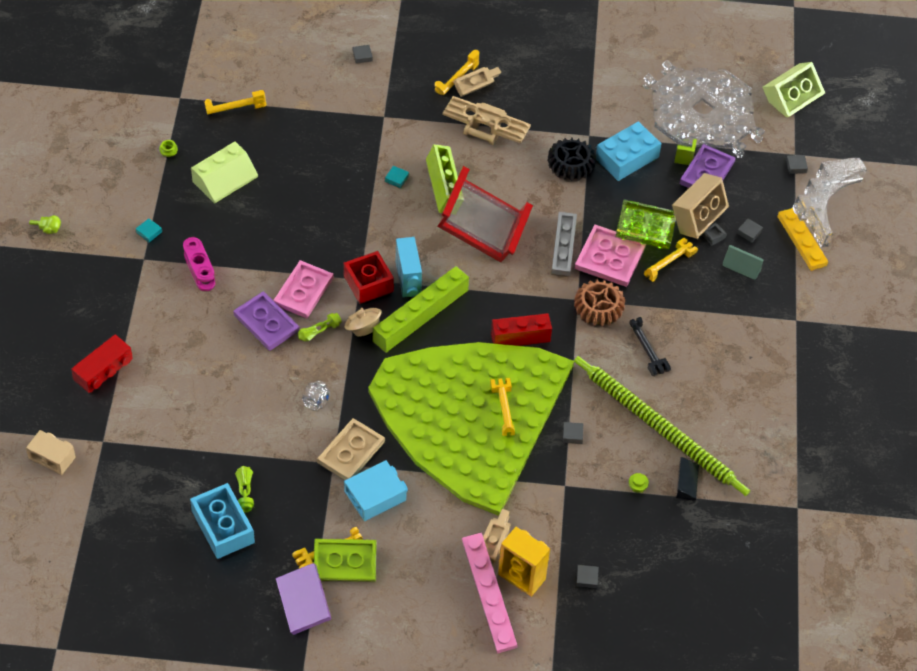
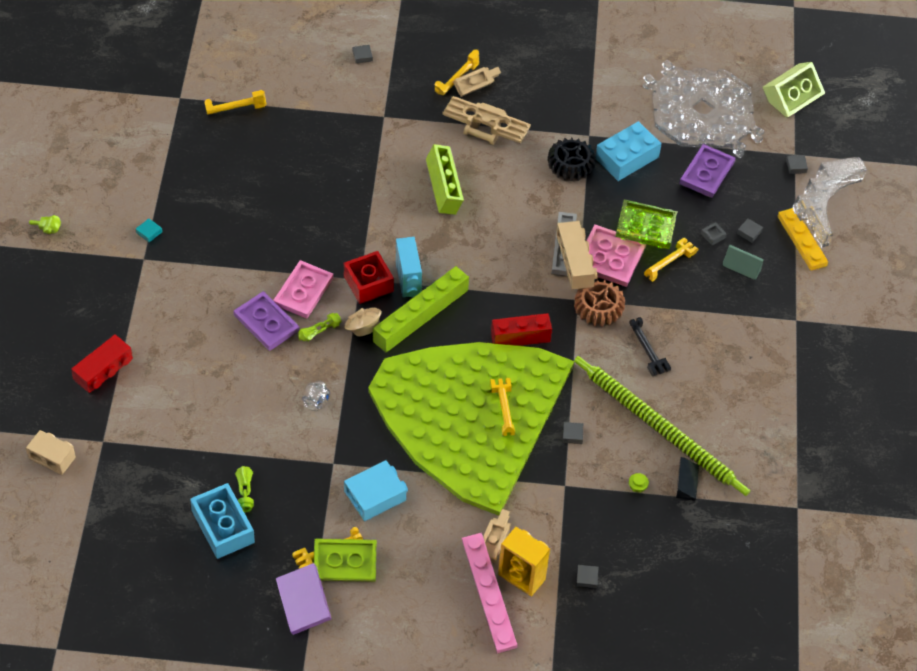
(168, 148): lime plate -> none
(199, 264): dark pink piece -> none
(223, 172): yellowish green slope -> none
(351, 450): tan plate -> none
(397, 176): teal tile -> none
(483, 219): clear piece -> none
(576, 255): none -> tan brick
(685, 154): lime panel -> none
(700, 205): tan brick -> none

